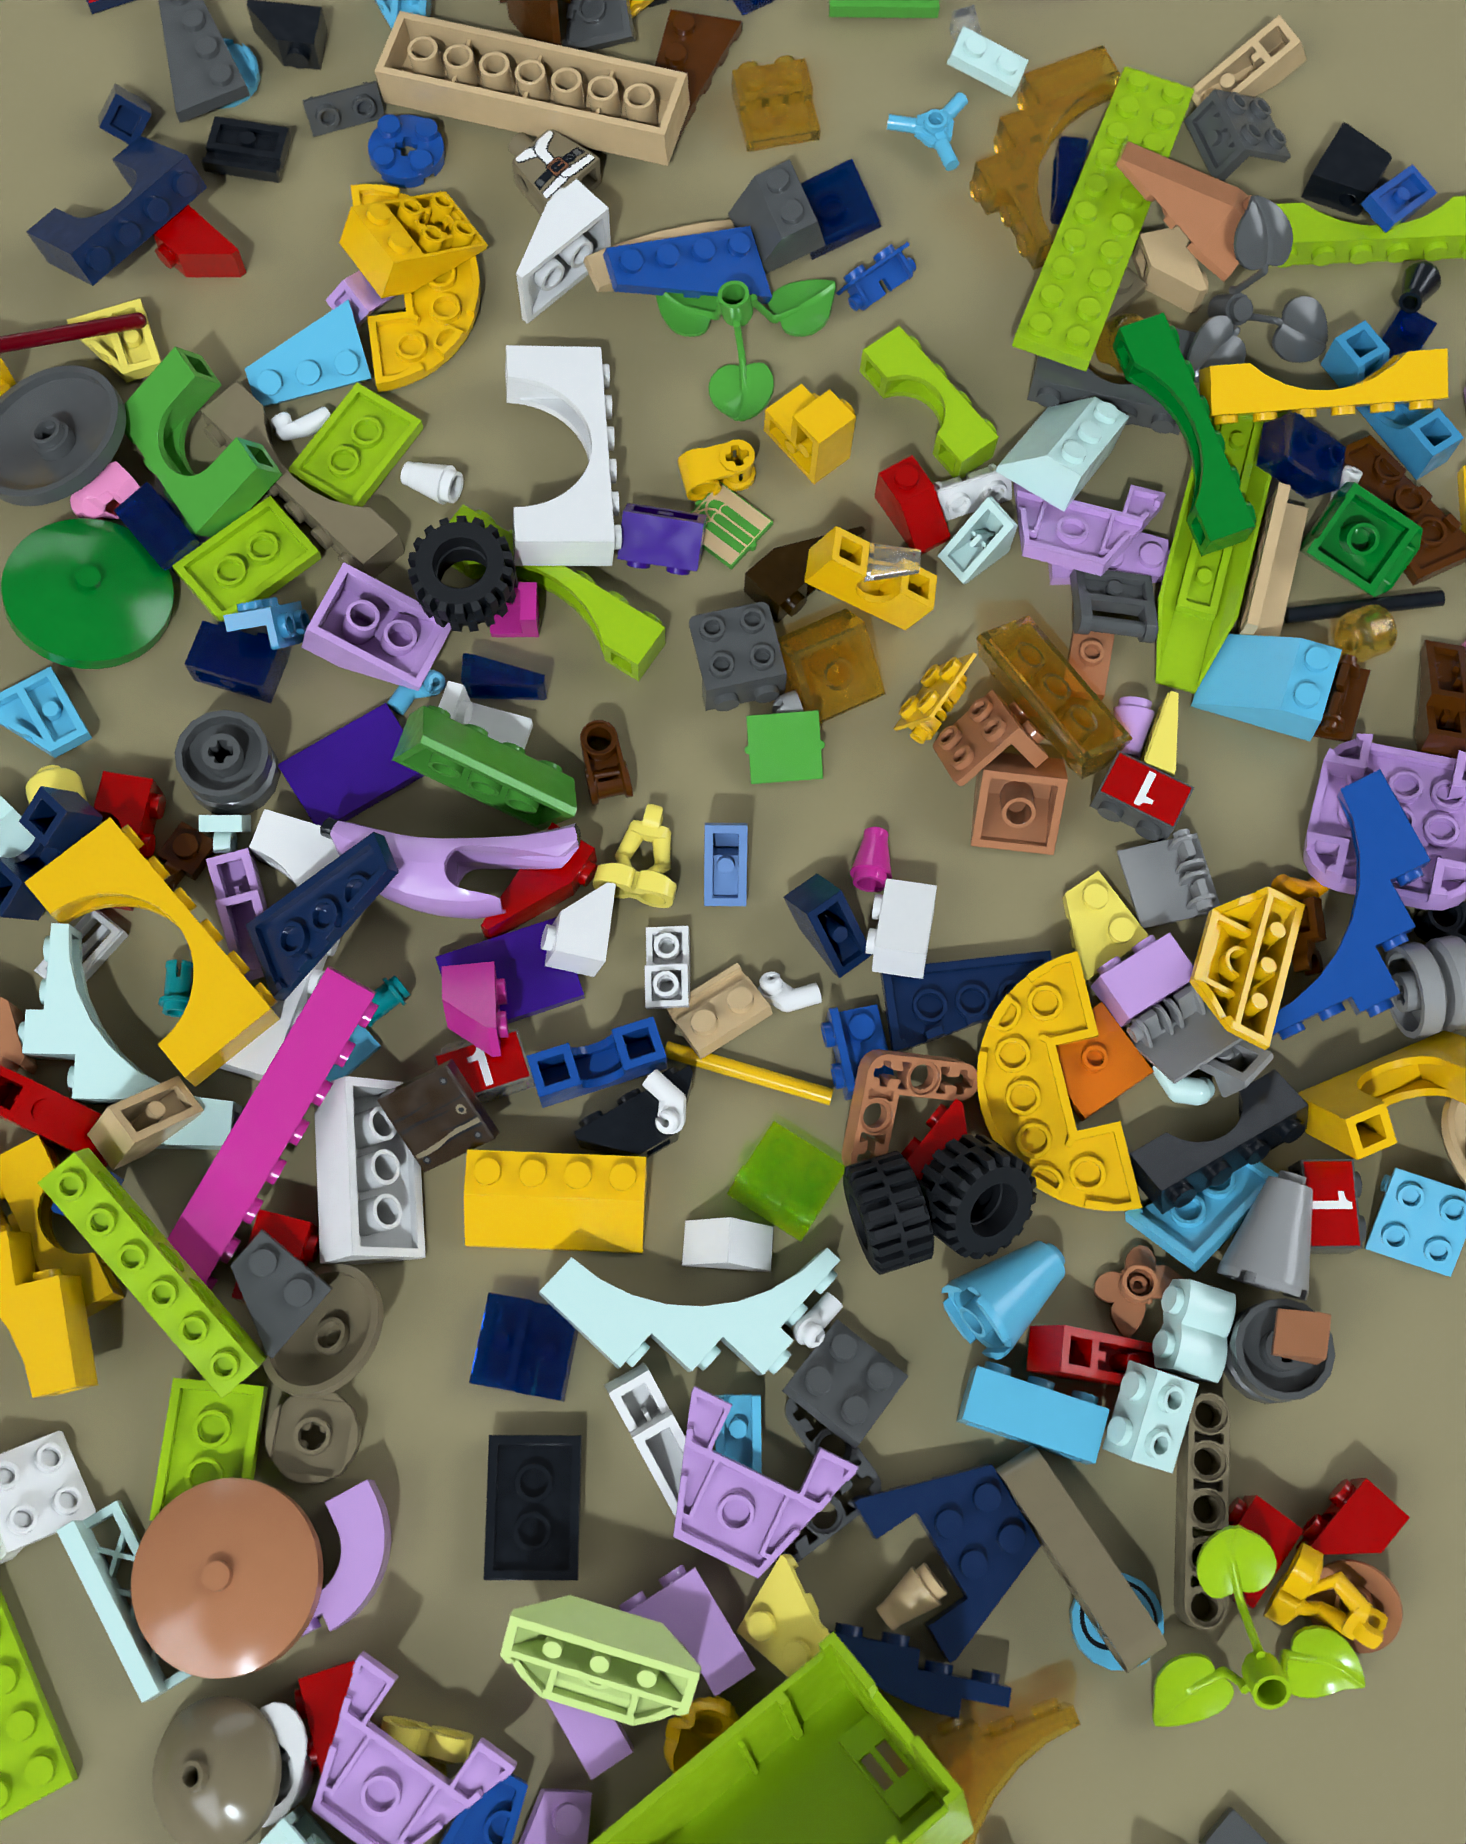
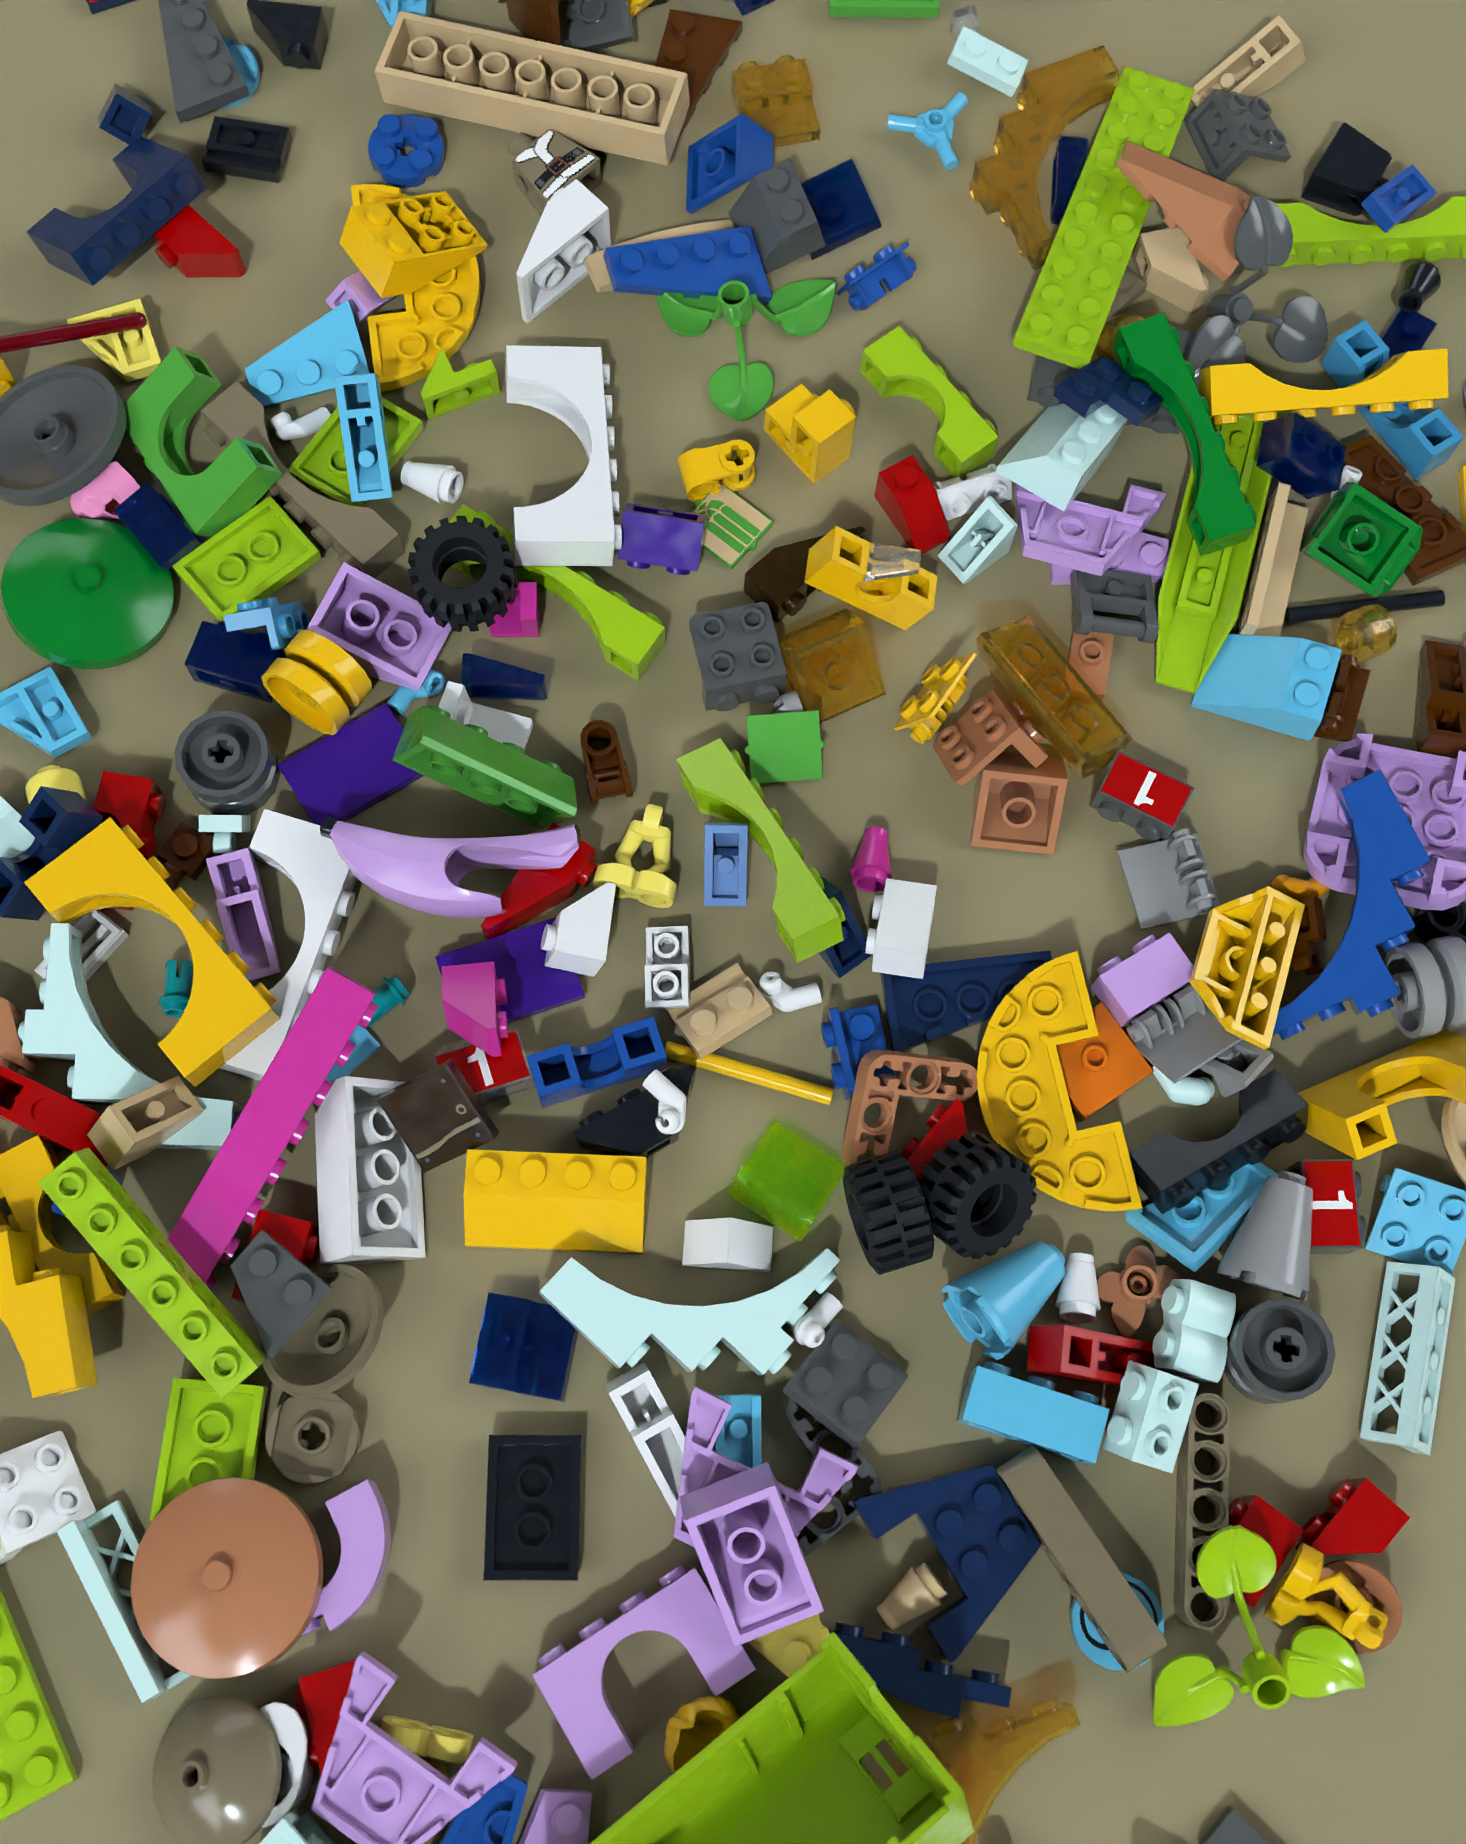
(317, 682): none -> yellow wheel
(317, 913): dark blue wing -> none
(344, 108): dark grey hinge -> none
(364, 436): none -> medium azure slope
(450, 391): none -> lime slope
(601, 1660): yellowish green wedge -> none
(726, 161): none -> blue slope
(750, 1554): none -> lavender slope
(800, 907): none -> lime arch
(1078, 1290): none -> white cone
(1099, 924): light yellow wing -> none
(1108, 384): none -> dark blue plate
(1136, 718): lavender cone -> none
(1161, 744): light yellow slope -> none
(1301, 1335): nougat slope -> none
(1424, 1360): none -> light aqua fence

